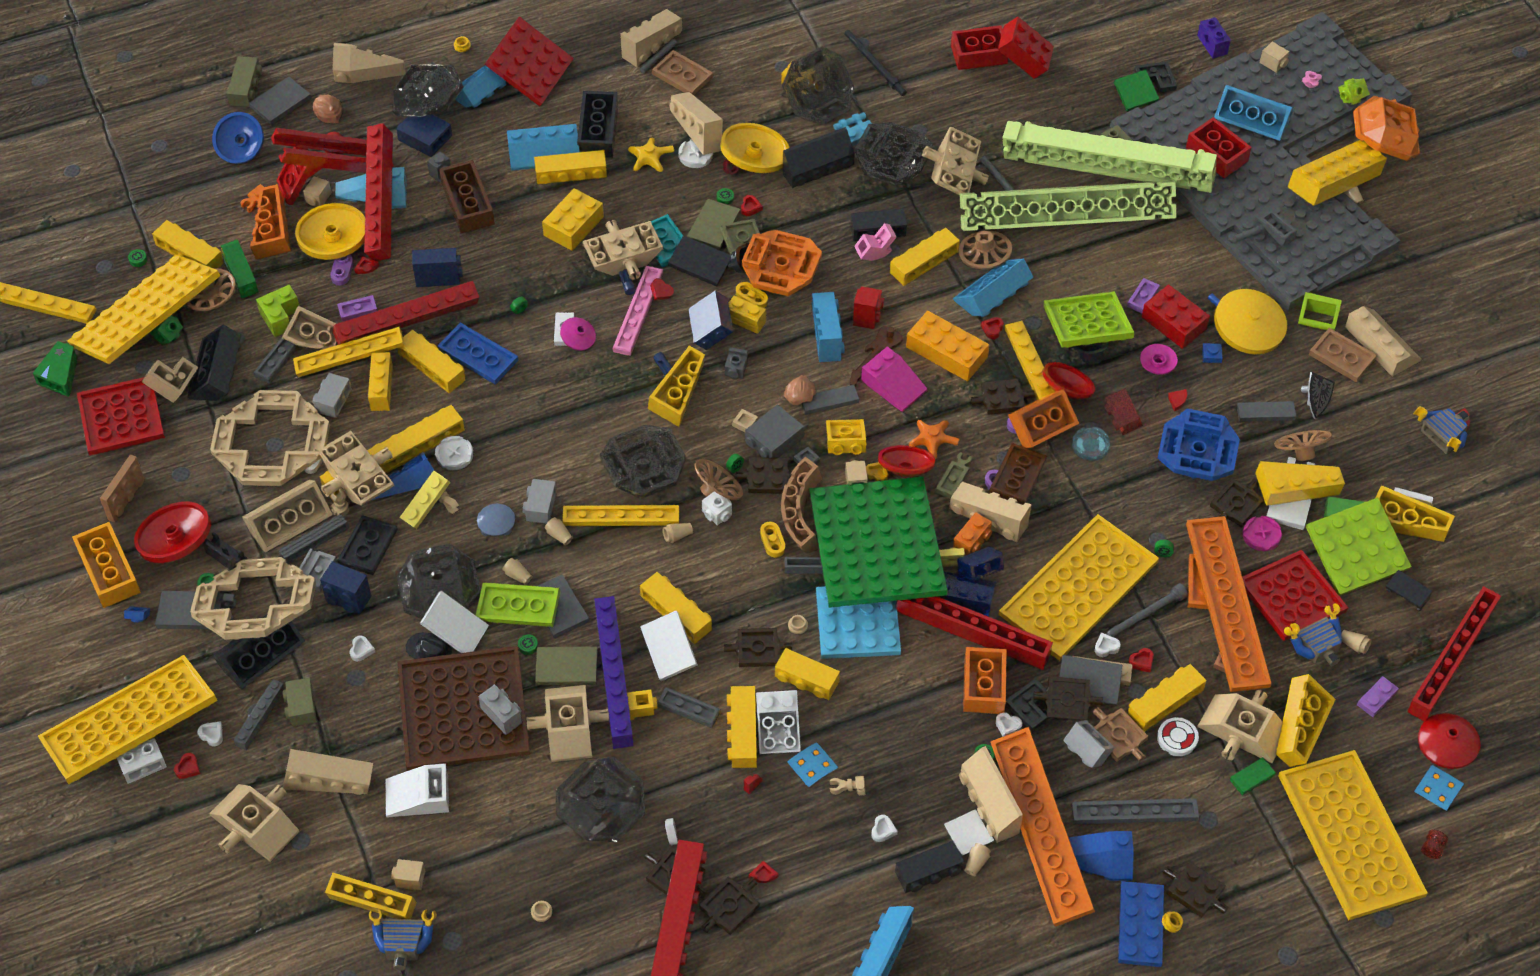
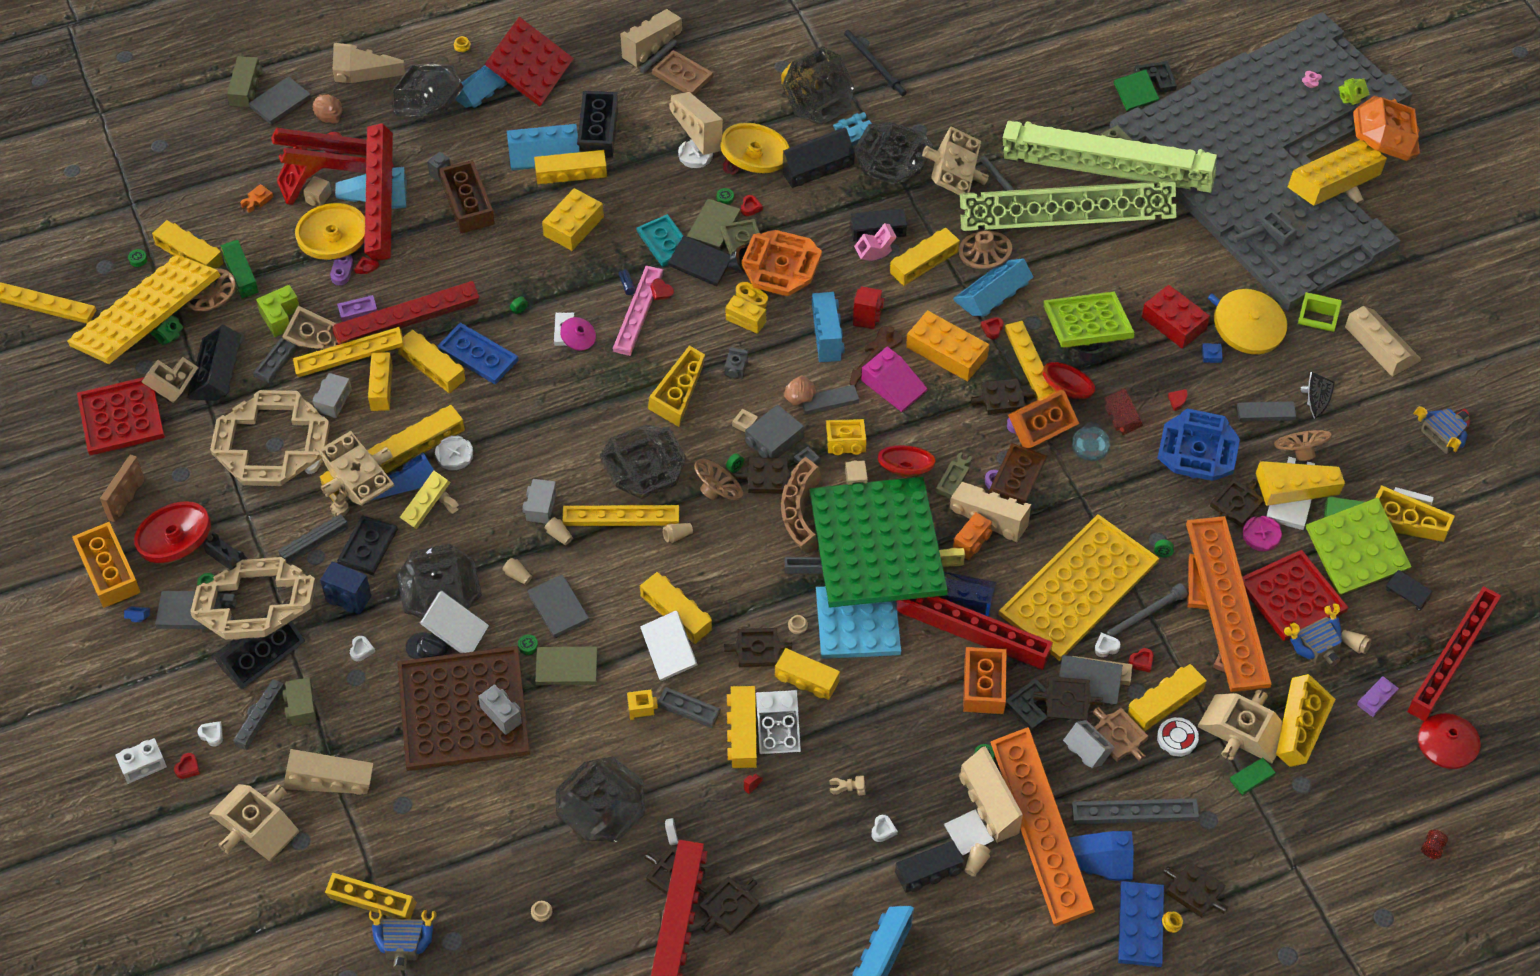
(57, 369): green slope -> none
(127, 719): yellow plate -> none
(230, 131): blue dish -> none
(271, 226): orange wedge -> none
(287, 515): tan slope -> none
(316, 564): light grey plate -> none
(408, 874): tan brick -> none
(418, 792): white slope -> none
(424, 133): dark blue brick -> none
(436, 267): dark blue brick -> none
(496, 520): sand blue dish -> none
(518, 604): lime plate -> none
(568, 722): tan slope -> none
(613, 672): dark purple brick -> none
(623, 249): tan slope -> none
(649, 154): yellow animal -> none
(662, 362): dark blue piece -> none
(710, 320): brick -> none
(717, 508): white brick -> none
(764, 873): red tile -> none
(772, 541): yellow plate -> none
(812, 764): dark azure sticker -> none
(876, 472): yellow tile -> none
(933, 436): orange animal -> none
(977, 47): red brick -> none
(980, 563): clear blue brick -> none
(1008, 724): white tile -> none
(1026, 47): red brick -> none
(1142, 294): medium lavender plate -> none
(1158, 353): dark pink dish -> none
(1213, 37): dark purple brick -> none
(1219, 140): red brick -> none
(1253, 112): dark azure slope -> none
(1274, 57): tan brick -> none
(1342, 354): medium nougat plate -> none
(1352, 835): yellow plate -> none
(1439, 787): dark azure sticker -> none

